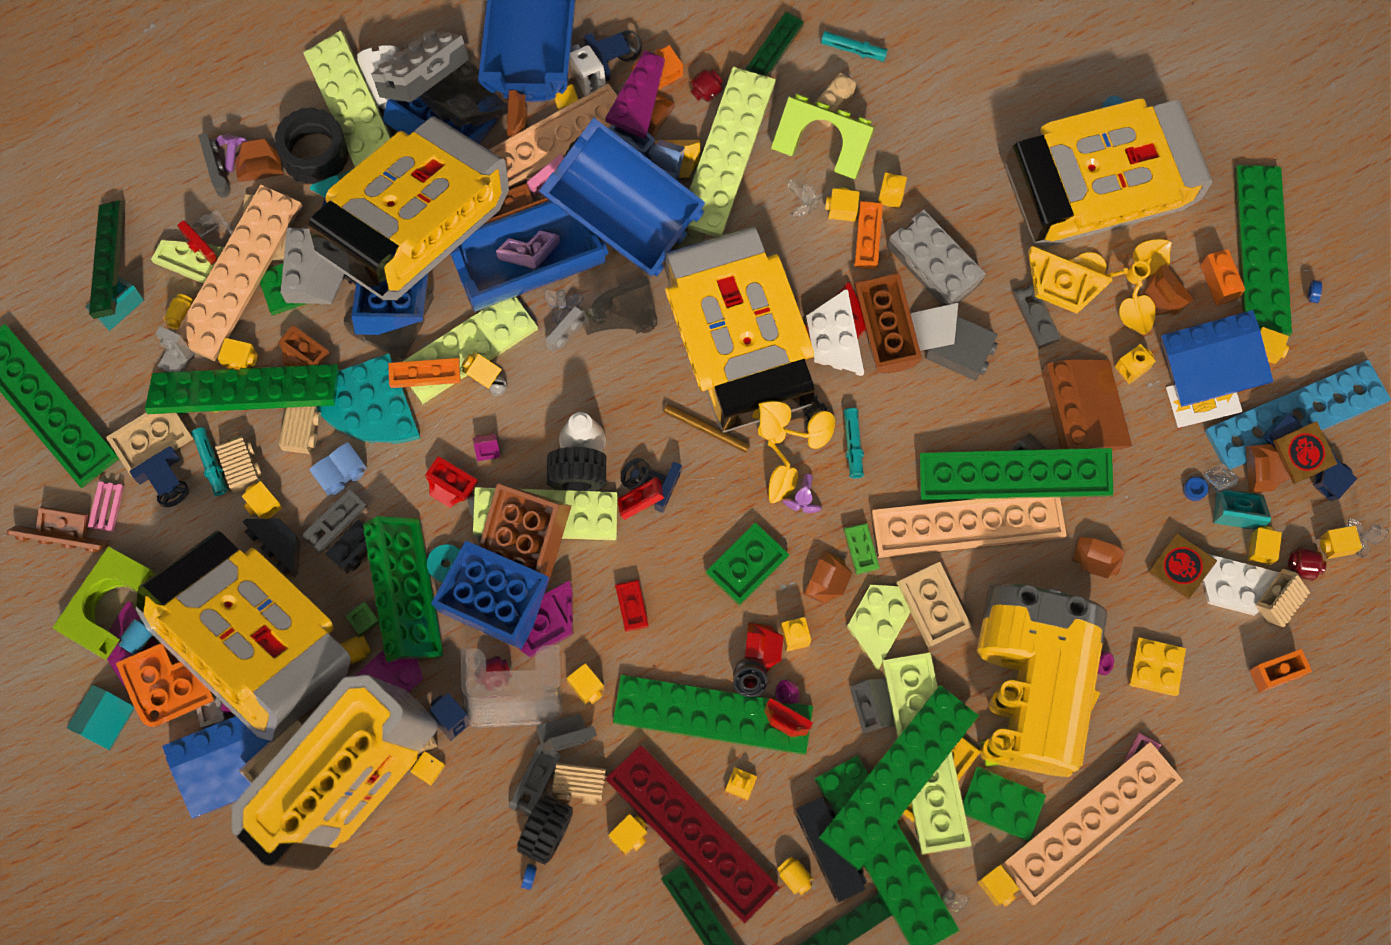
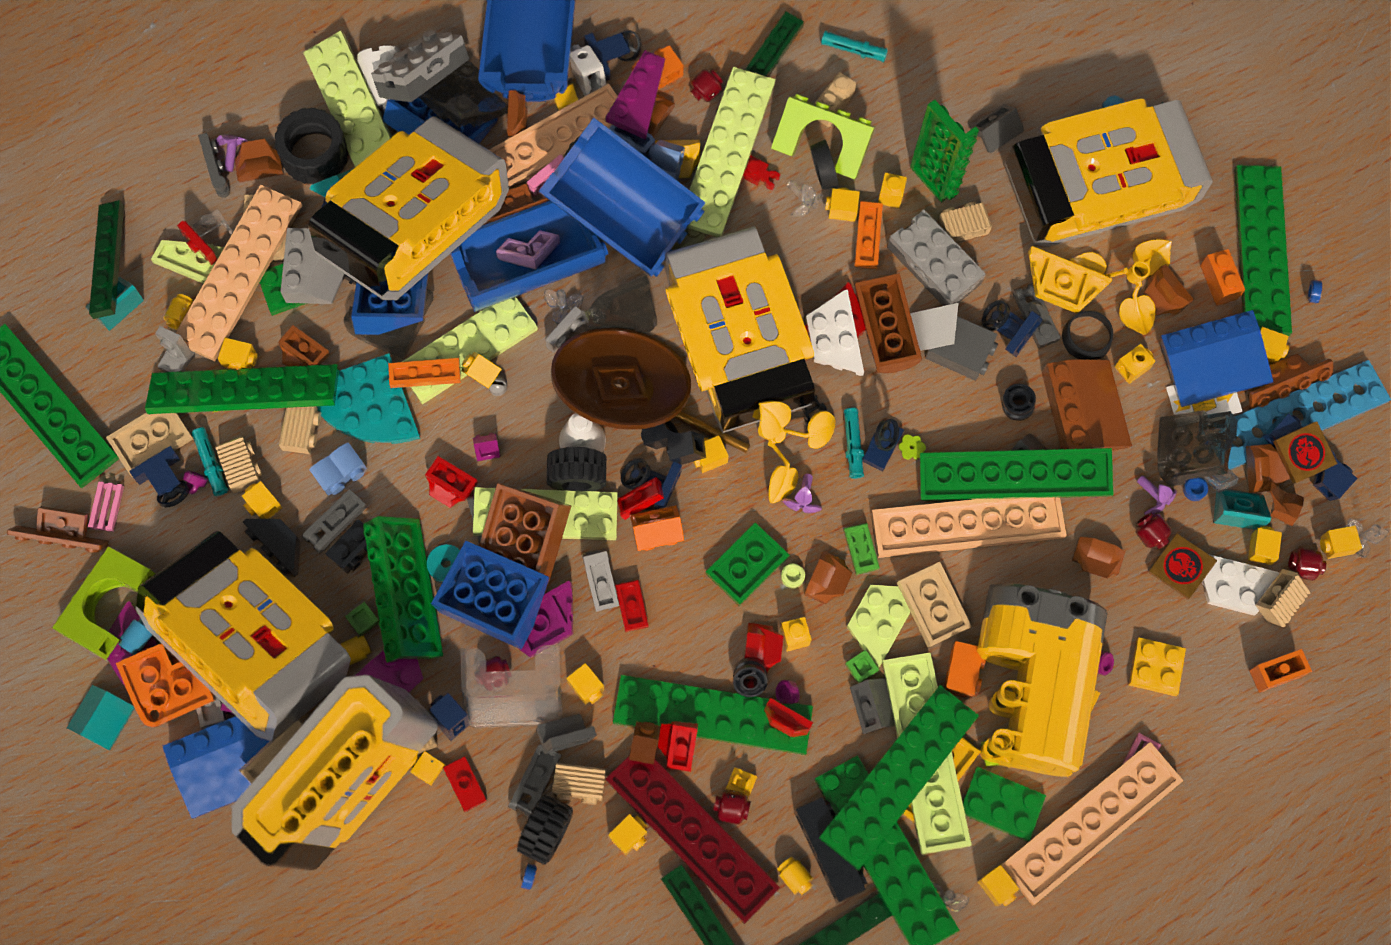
(194, 479): none -> magenta tile
(464, 784): none -> red plate
(600, 579): none -> light grey bracket
(644, 742): none -> reddish brown arch
(649, 371): none -> reddish brown dish
(657, 528): none -> orange brick
(678, 744): none -> red slope
(681, 448): none -> black arch
(715, 455): none -> yellow brick
(732, 806): none -> dark red head
(757, 171): none -> red plate
(793, 575): none -> yellowish green tile
(824, 165): none -> black tyre
(862, 667): none -> bright green plate
(883, 443): none -> piece
(915, 442): none -> lime plant
(942, 152): none -> green bracket
(964, 670): none -> orange brick
(965, 222): none -> tan brick
(999, 127): none -> dark grey panel
(1011, 325): none -> dark blue piece
(1023, 393): none -> black wheel
(1082, 354): none -> black tyre
(1153, 530): none -> dark red head
(1163, 494): none -> medium lavender plant
(1194, 445): none -> clear smoke slope
(1285, 505): none -> dark orange slope
(1288, 377): none -> dark orange bracket

